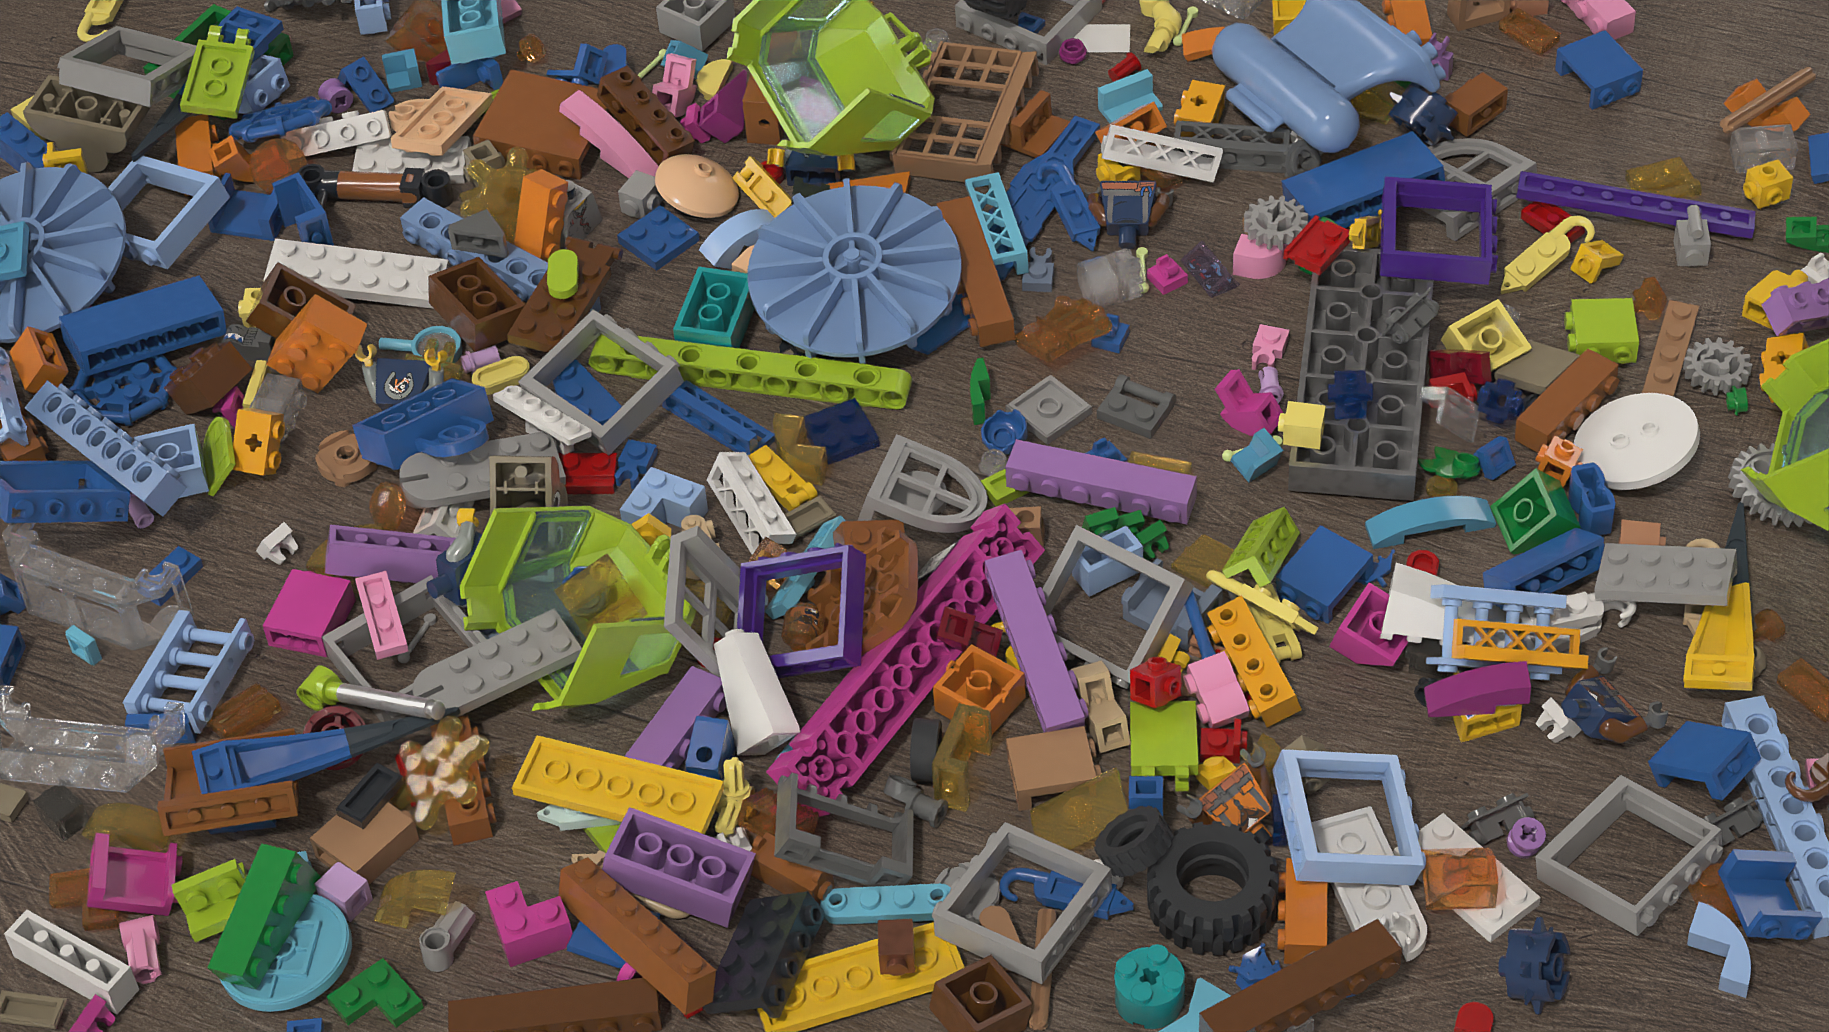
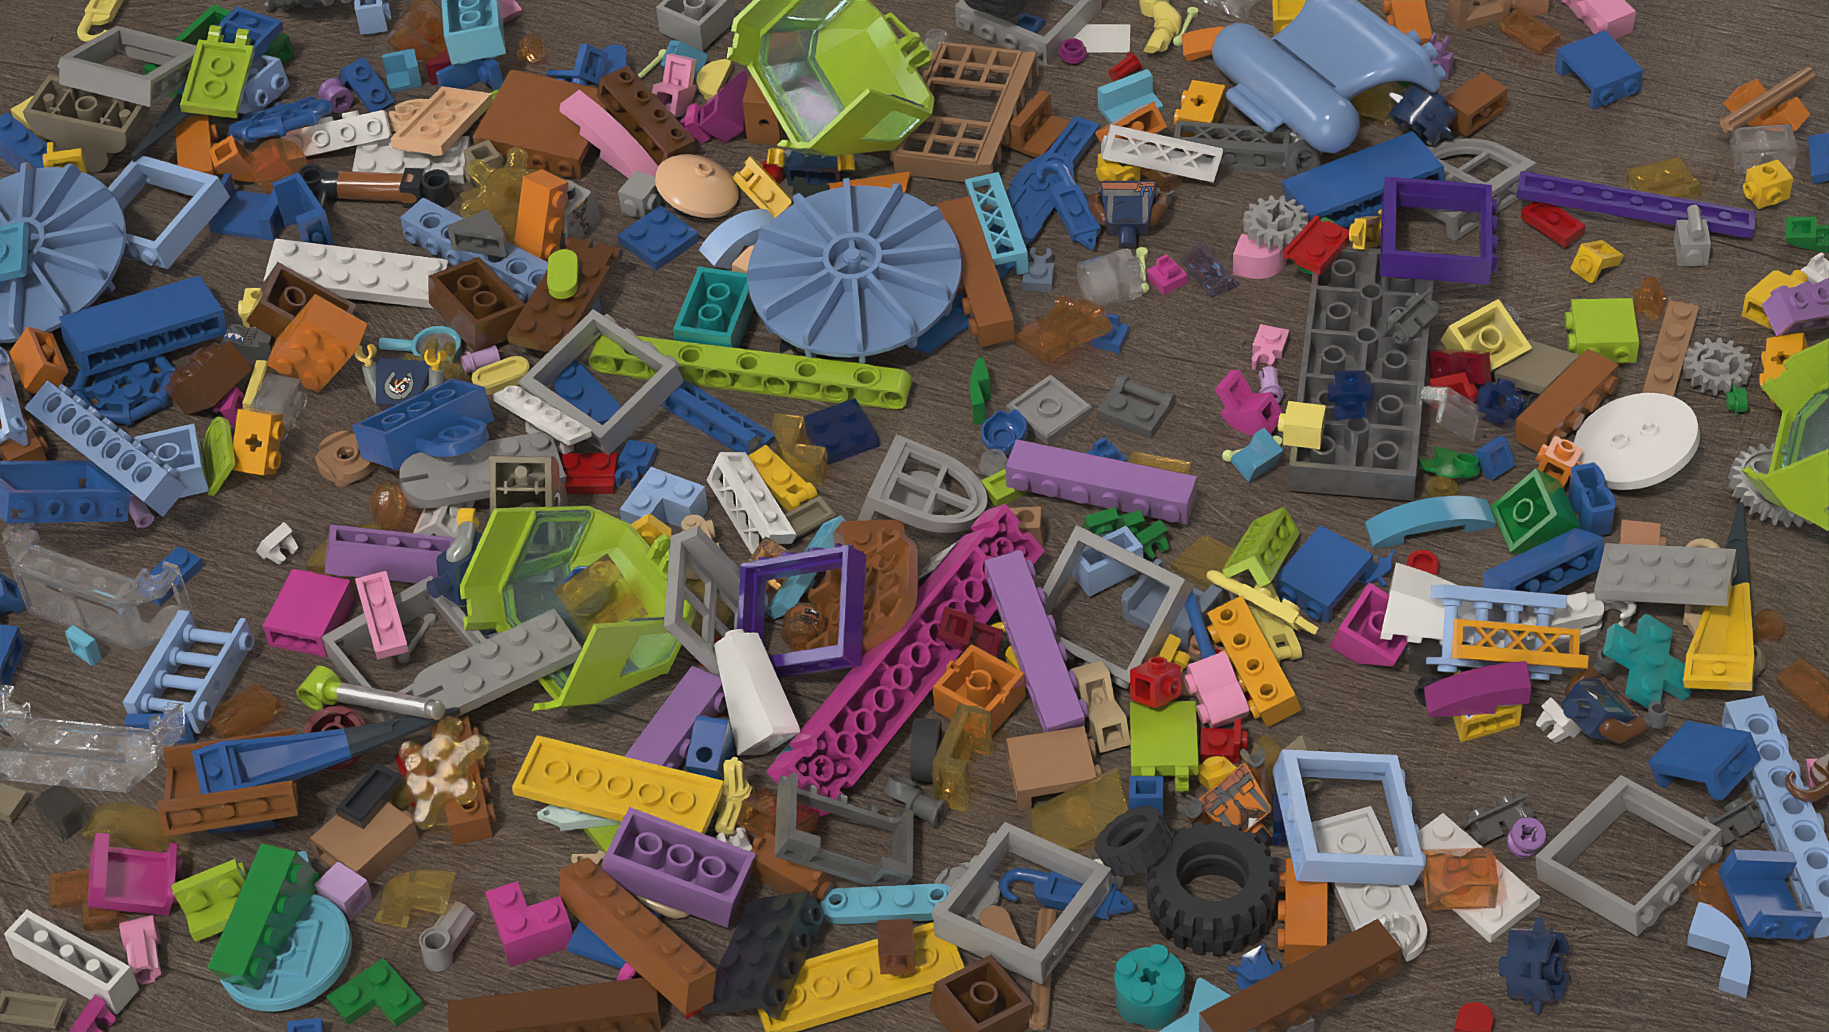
(1543, 255): light yellow plate -> none
(1647, 660): none -> teal plate

